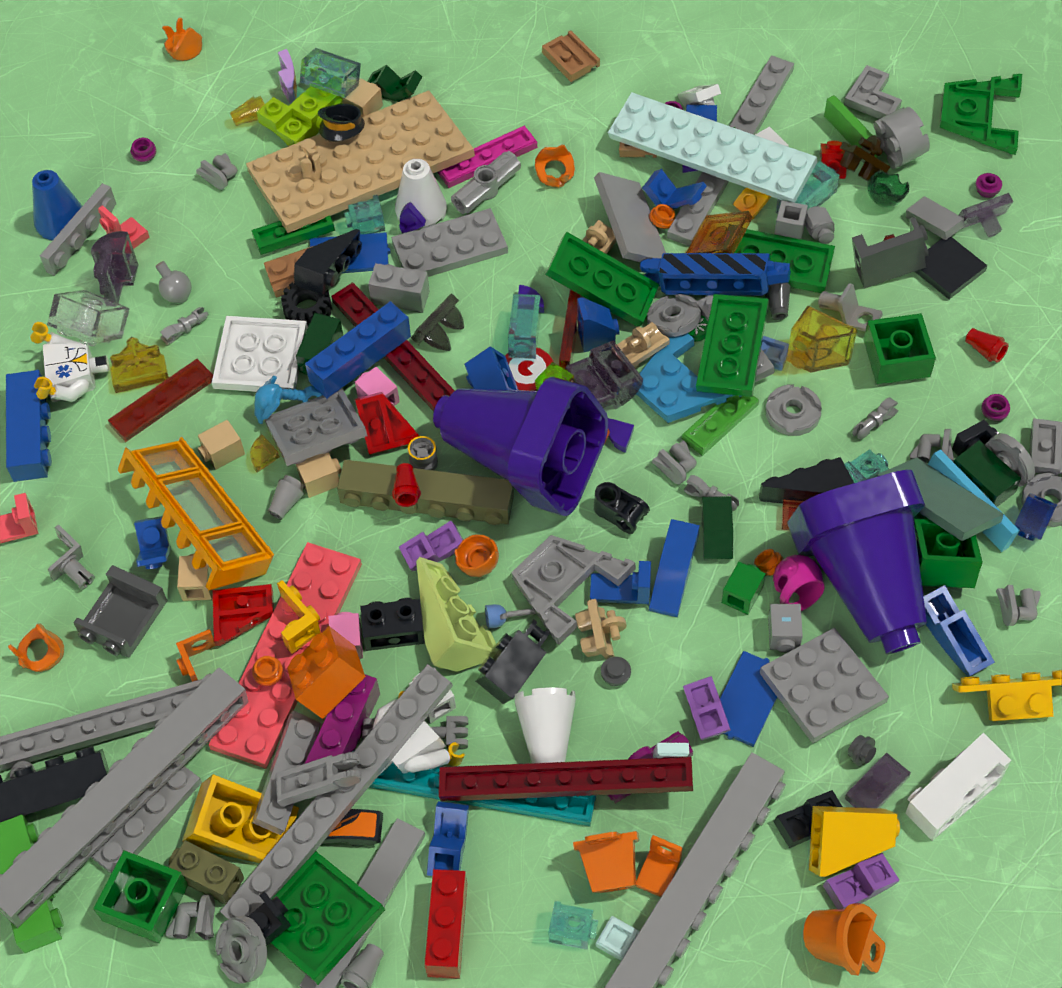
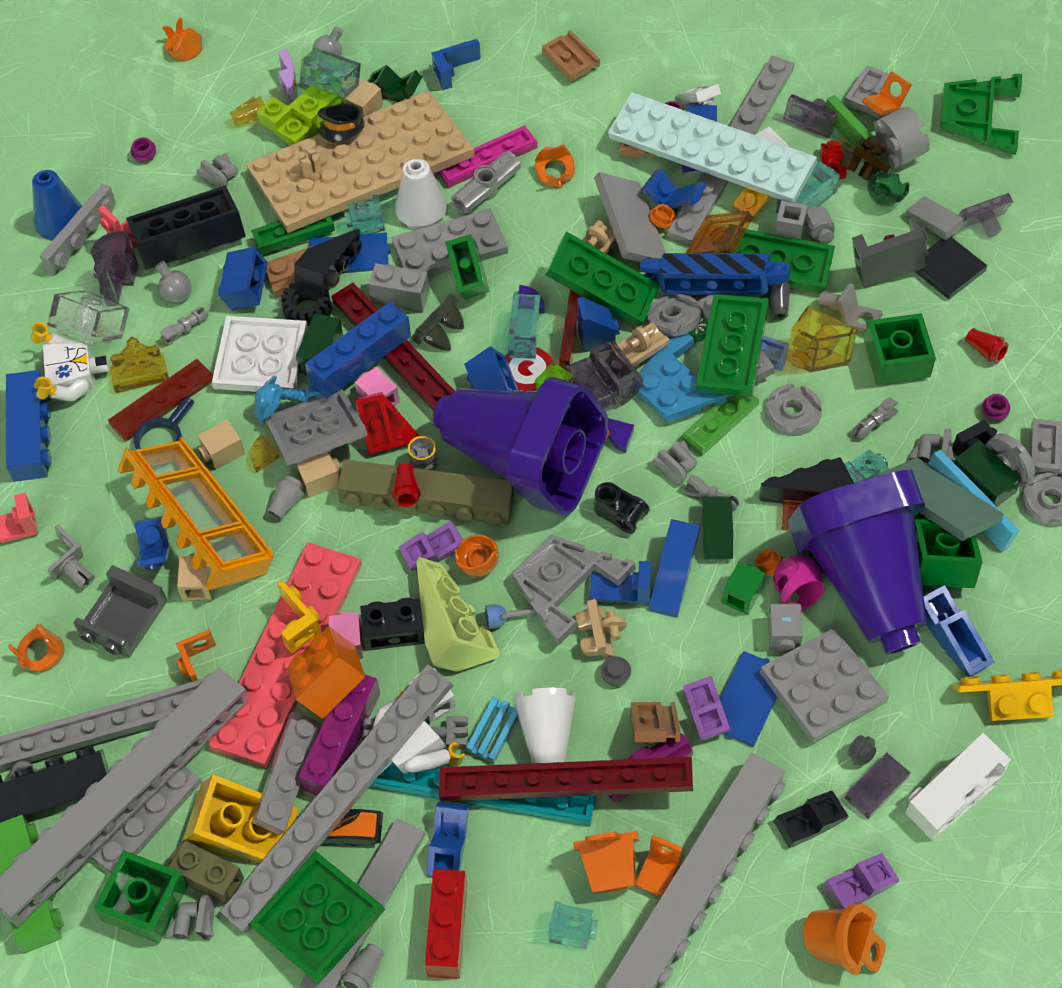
(171, 423): none -> dark blue piece
(186, 227): none -> black slope
(240, 610): red wing -> none
(243, 278): none -> blue brick
(247, 934): light grey tile -> none
(267, 670): orange plate -> none
(270, 917): black bracket -> none
(316, 778): light grey hinge -> none
(330, 42): none -> light grey piece
(410, 219): dark purple tile -> none
(448, 58): none -> blue bracket
(467, 266): none -> green brick
(504, 707): none -> medium azure tile
(513, 662): black brick -> none
(616, 938): light aqua tile -> none
(654, 722): none -> medium nougat plate
(668, 750): light aqua tile -> none
(810, 115): none -> clear purple tile
(849, 836): yellow slope -> none
(884, 101): none -> orange bracket
(988, 185): magenta plate -> none
(1009, 607): light grey piece -> none
(1035, 517): clear blue brick -> none

